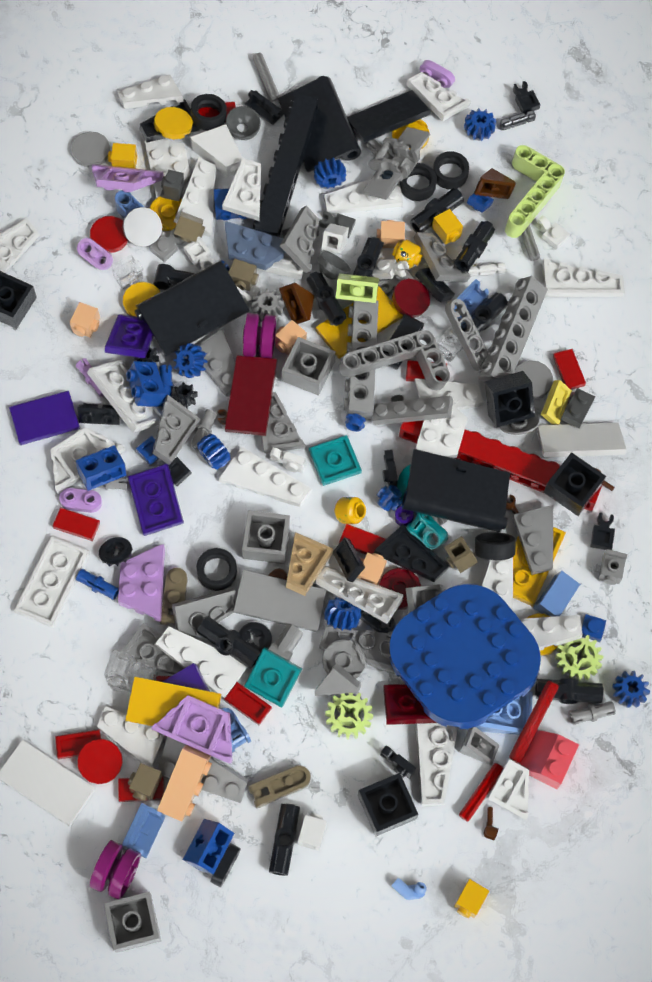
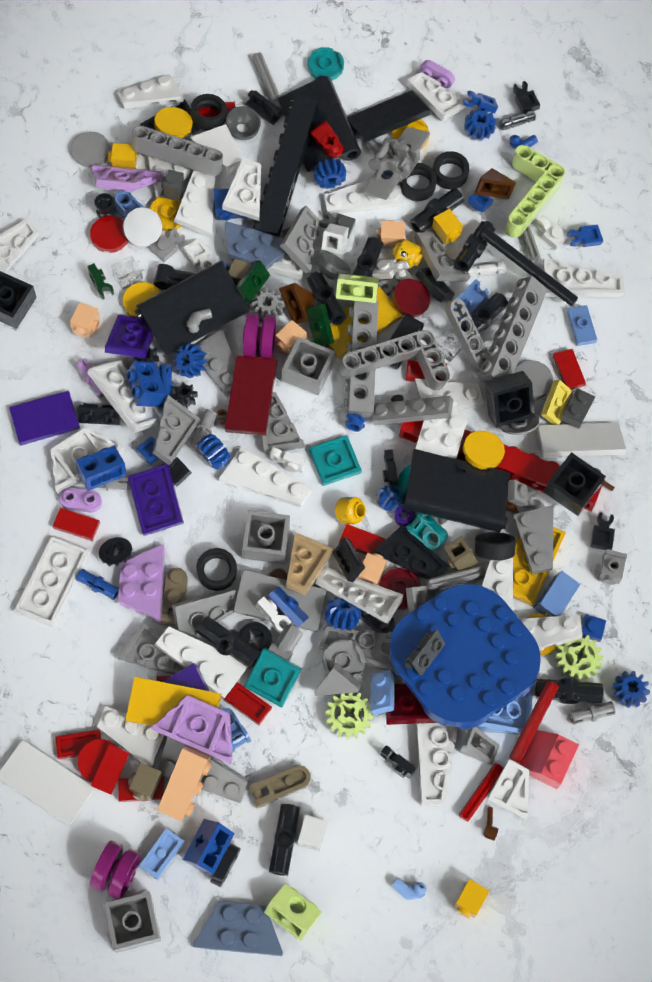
(95, 255): lavender plate -> none
(98, 277): none -> dark green plate
(104, 205): none -> black wheel
(110, 769): none -> red tile
(122, 670): clear brick -> none
(143, 830): medium blue hinge -> none
(162, 854): none -> light blue plate
(177, 150): none -> light grey beam
(189, 227): dark tan brick -> none
(195, 319): none -> light grey arm
(239, 929): none -> sand blue wing
(253, 281): none -> dark green plate
(268, 610): none -> white plate
(288, 606): none -> blue plate
(295, 923): none -> yellowish green brick
(320, 325): none -> dark green plate
(325, 63): none -> teal tile
(327, 139): none -> red piece
(382, 692): none -> light blue plate
(387, 804): black brick -> none
(429, 648): none -> dark grey hinge
(455, 578): none -> light grey axle
(483, 102): none -> blue plate
(483, 449): none -> yellow tile
(515, 141): none -> blue arm
(519, 494): none -> light grey plate
(528, 266): none -> black axle
(582, 325): none -> medium blue plate
(588, 235): none -> blue plate

